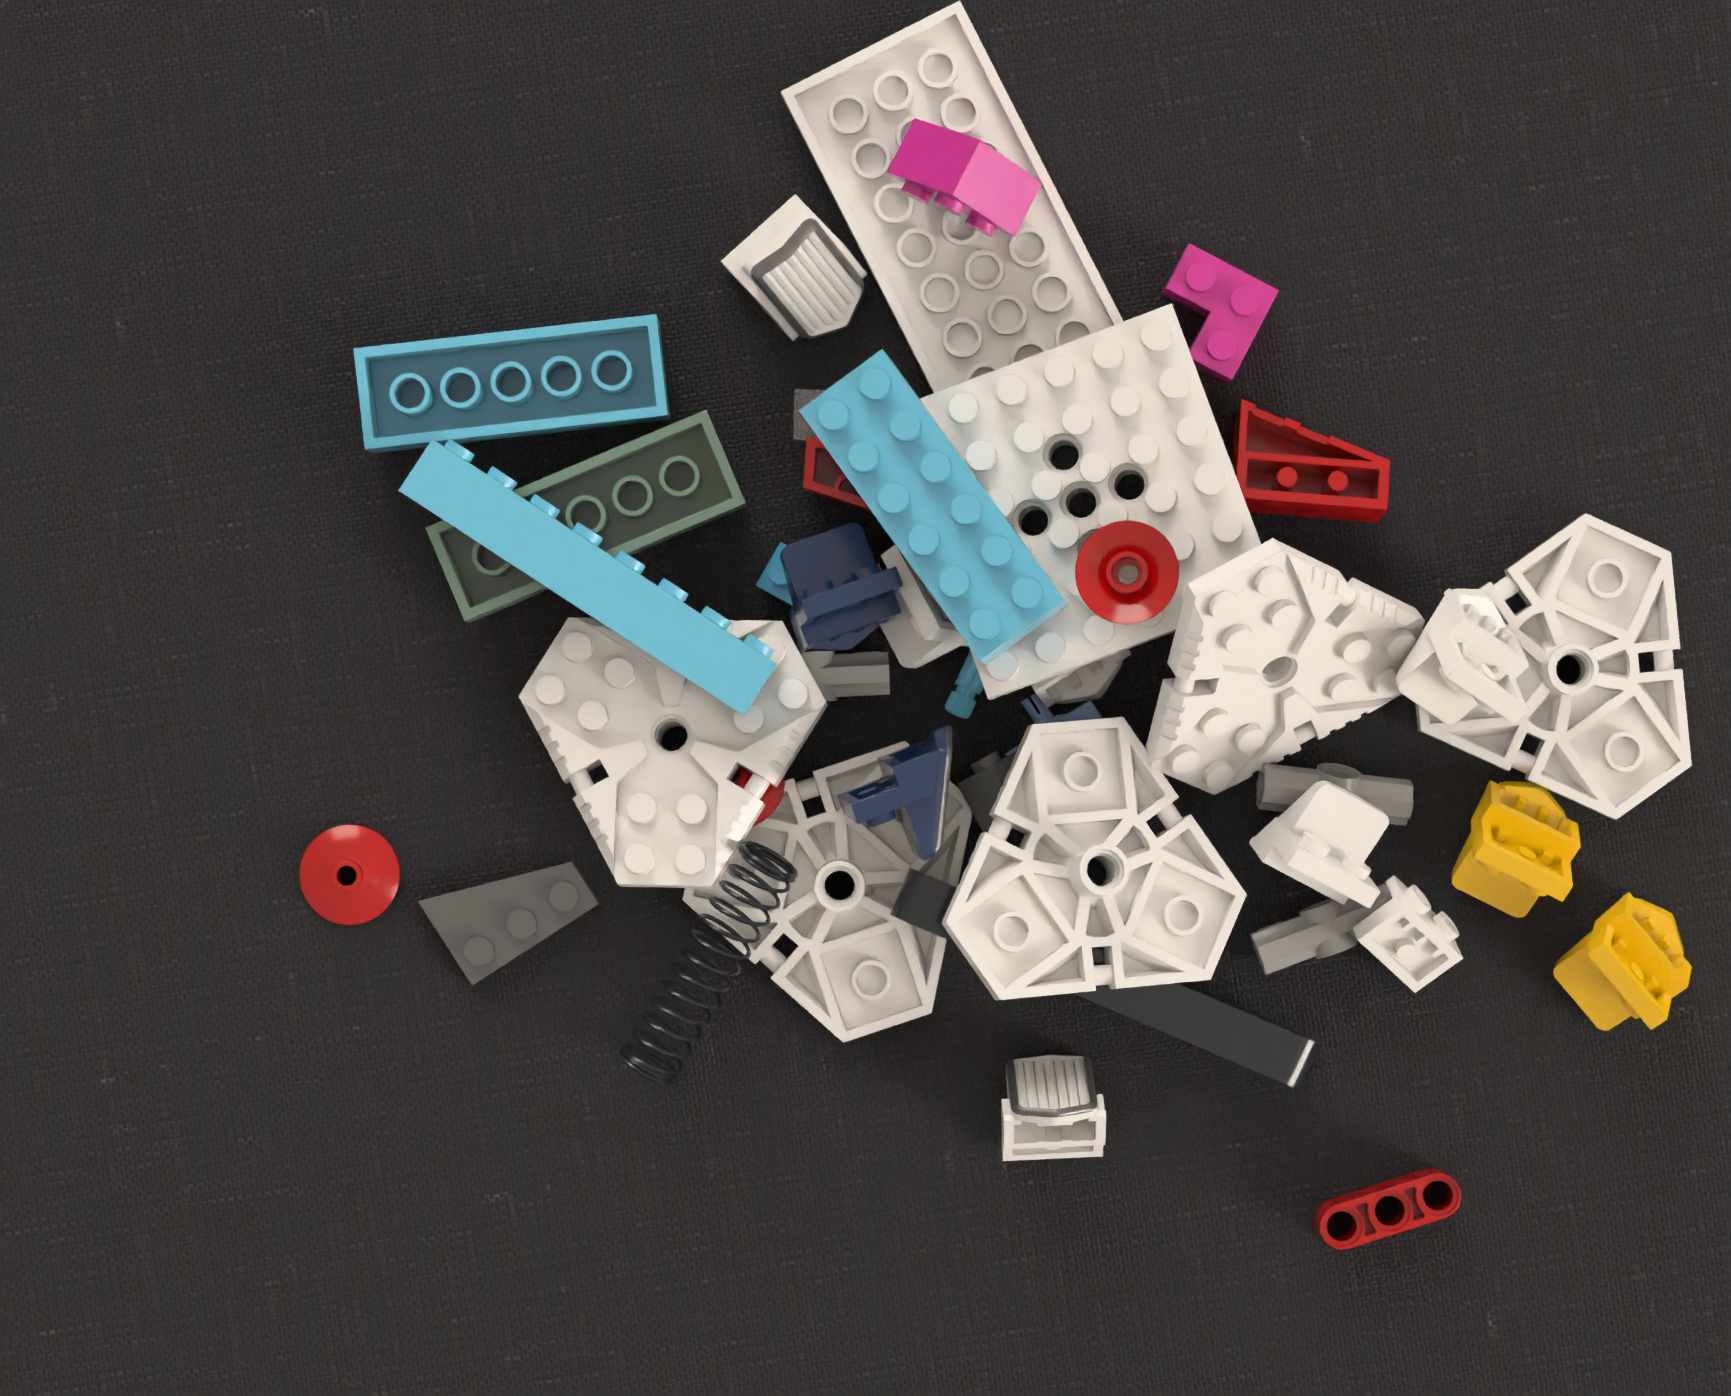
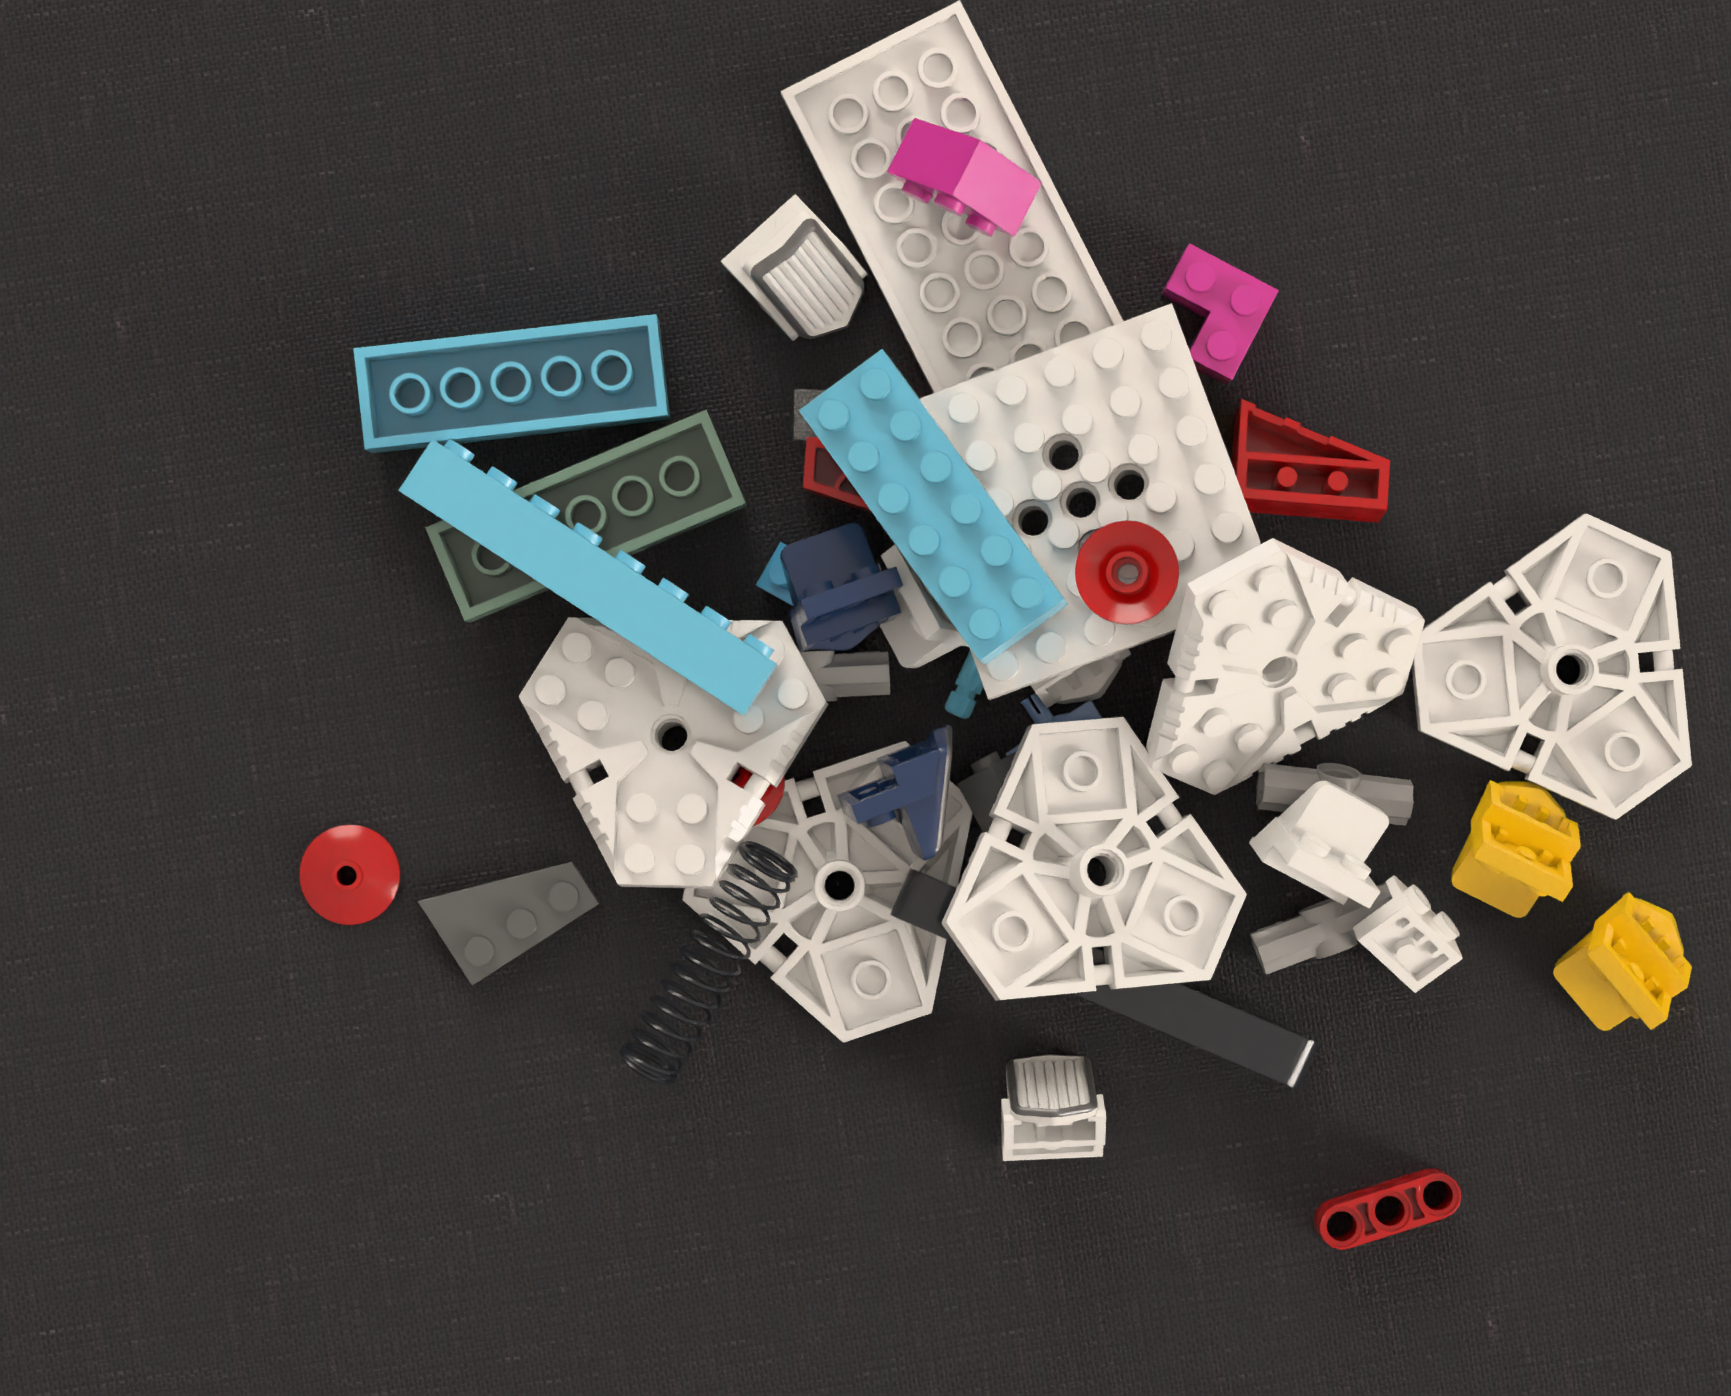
(1465, 661): white piece -> none

